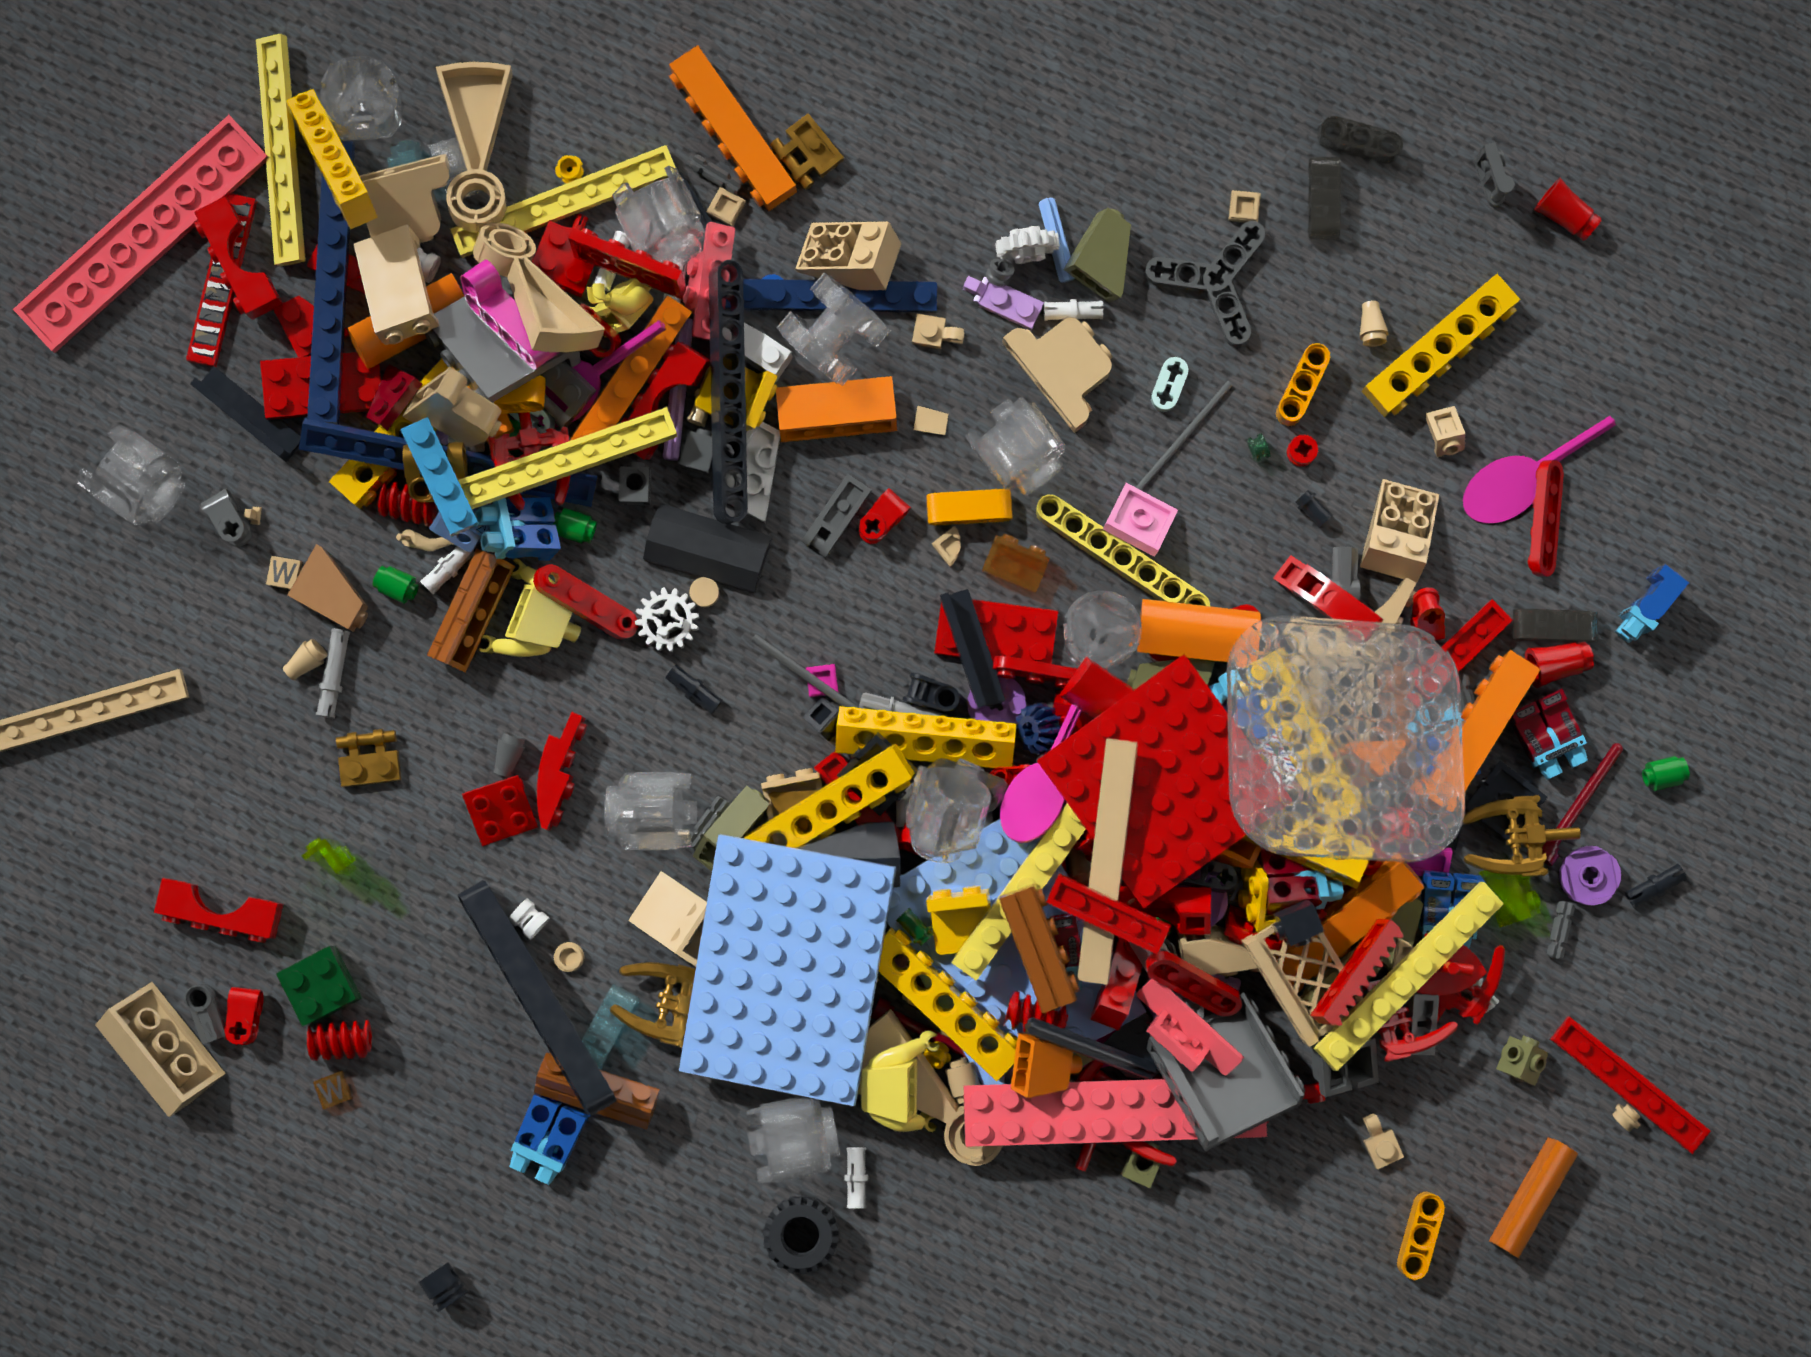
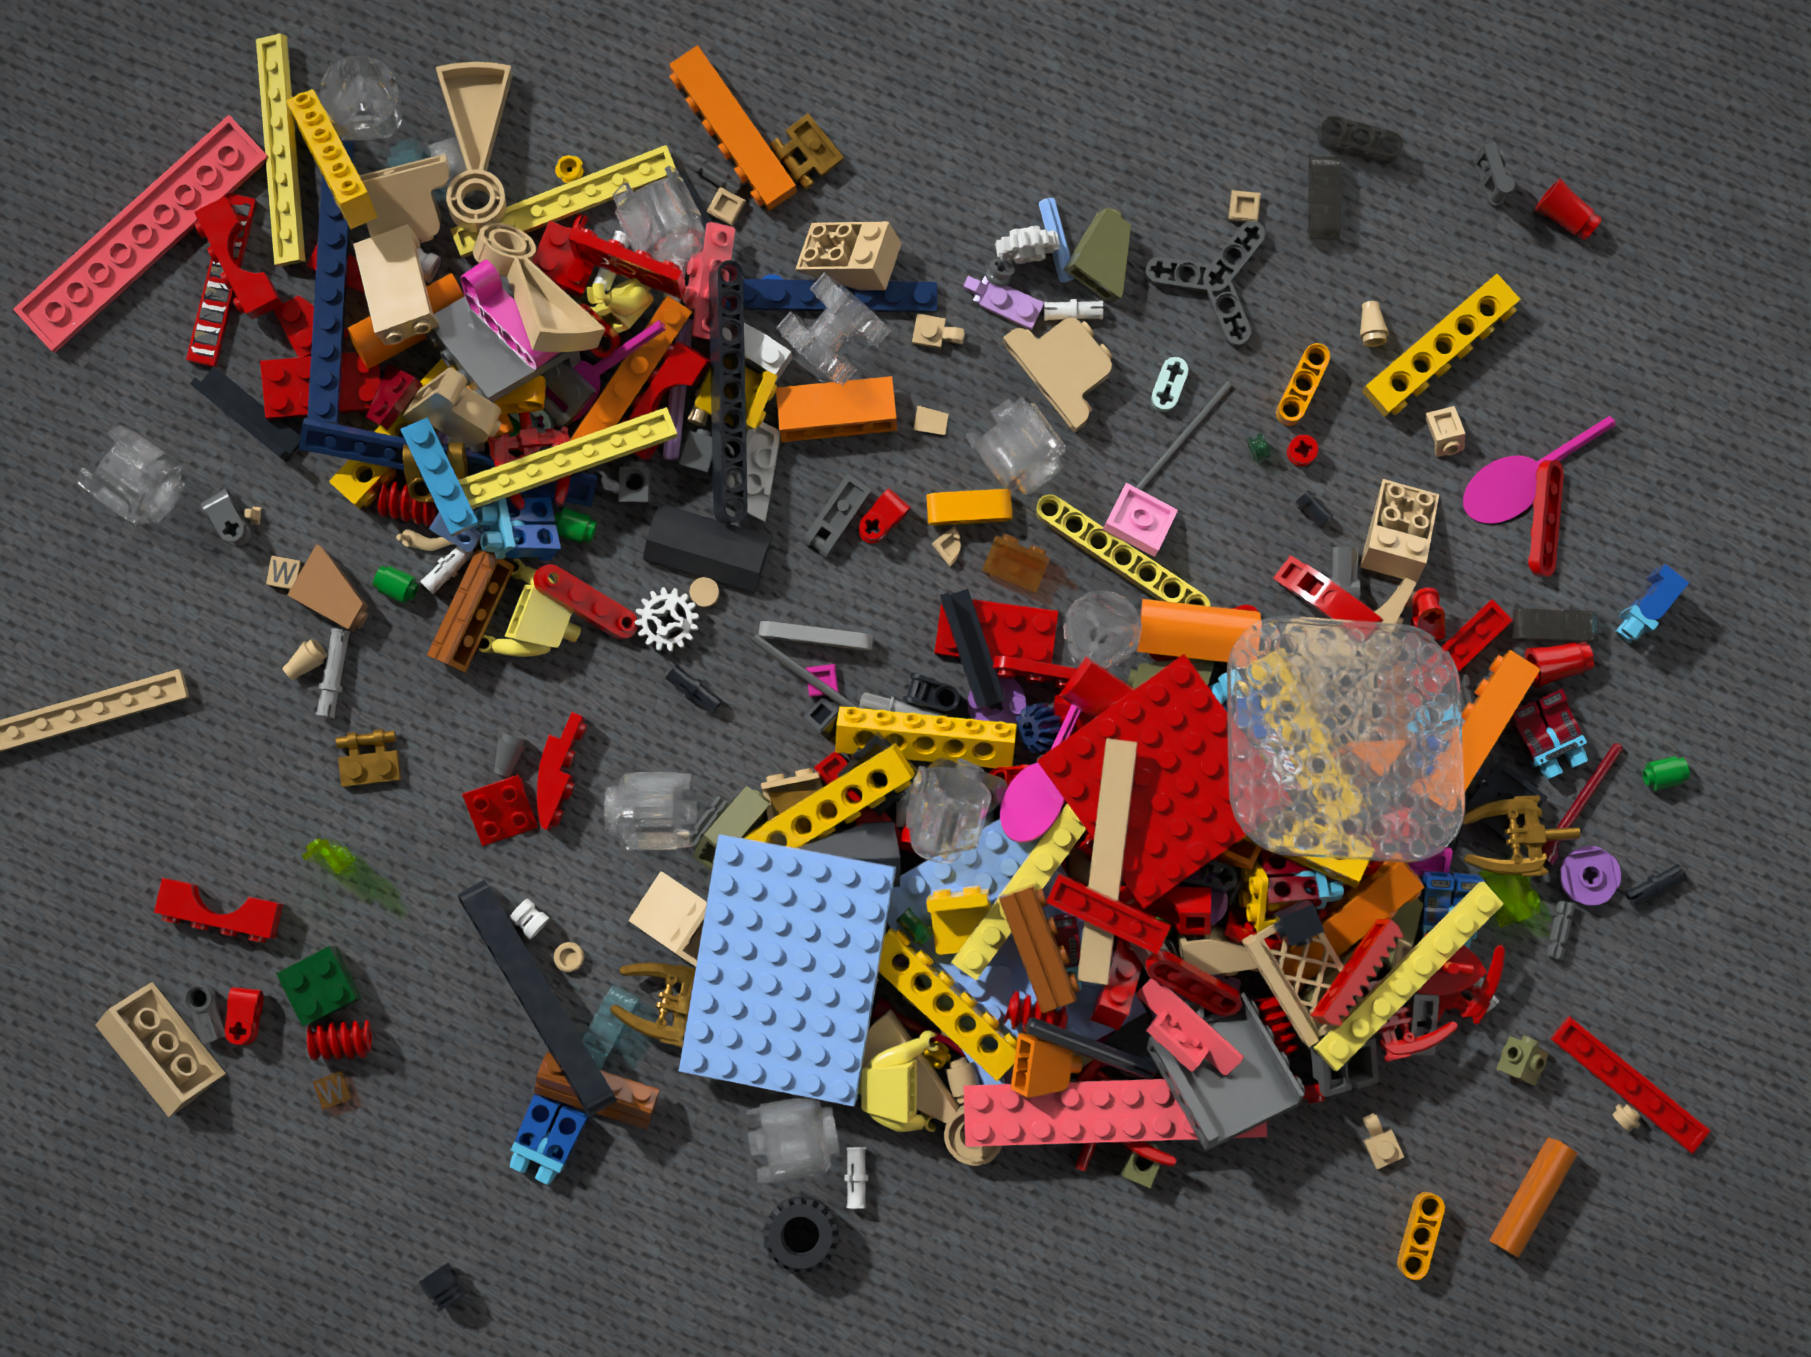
(815, 635): none -> light grey beam
(1274, 1018): none -> red piece

